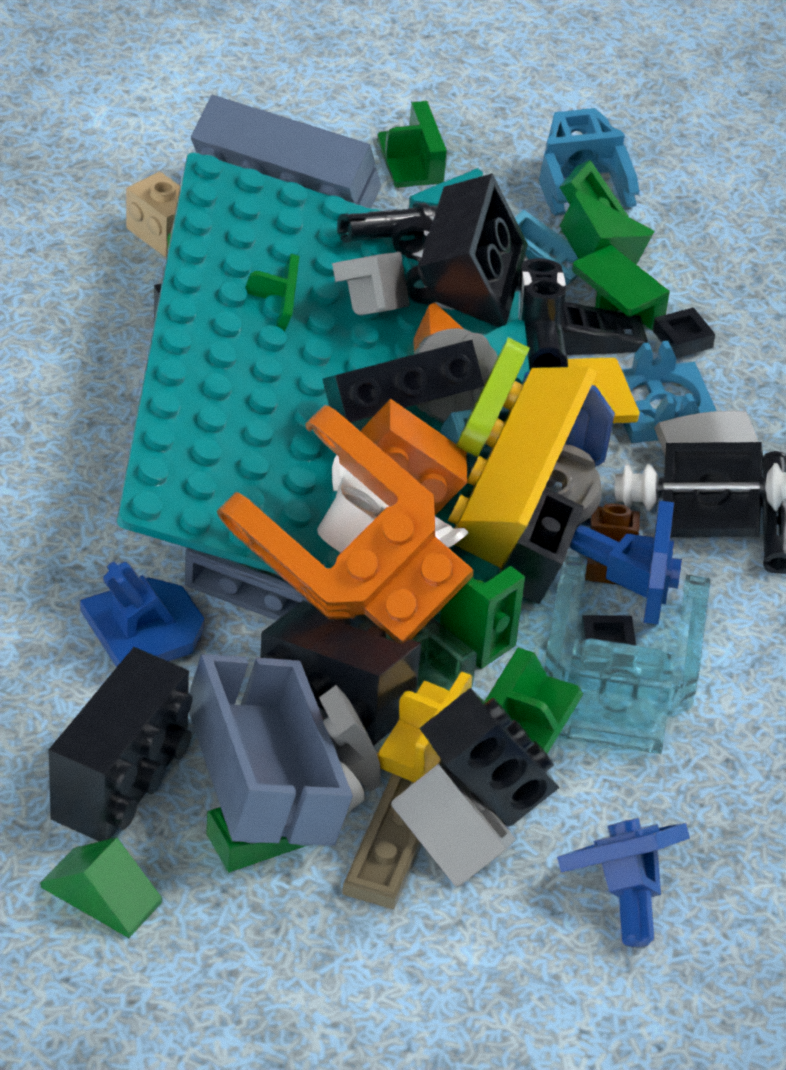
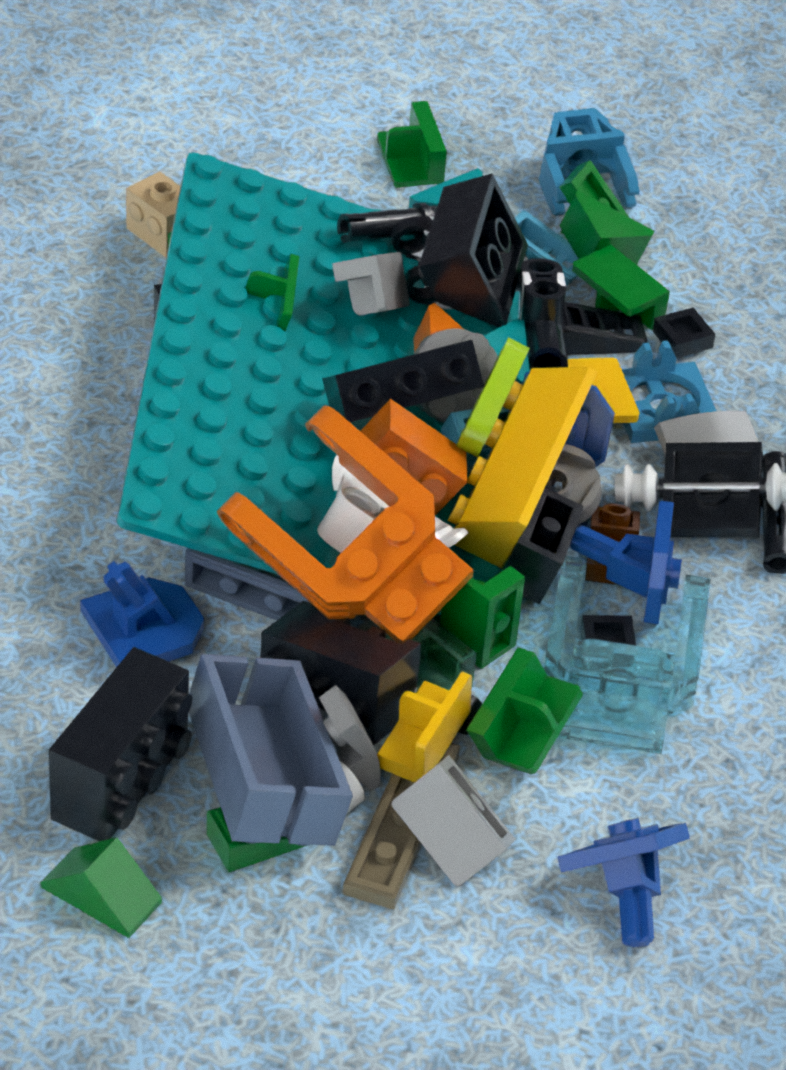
(287, 150): sand blue piece -> none
(491, 755): black brick -> none

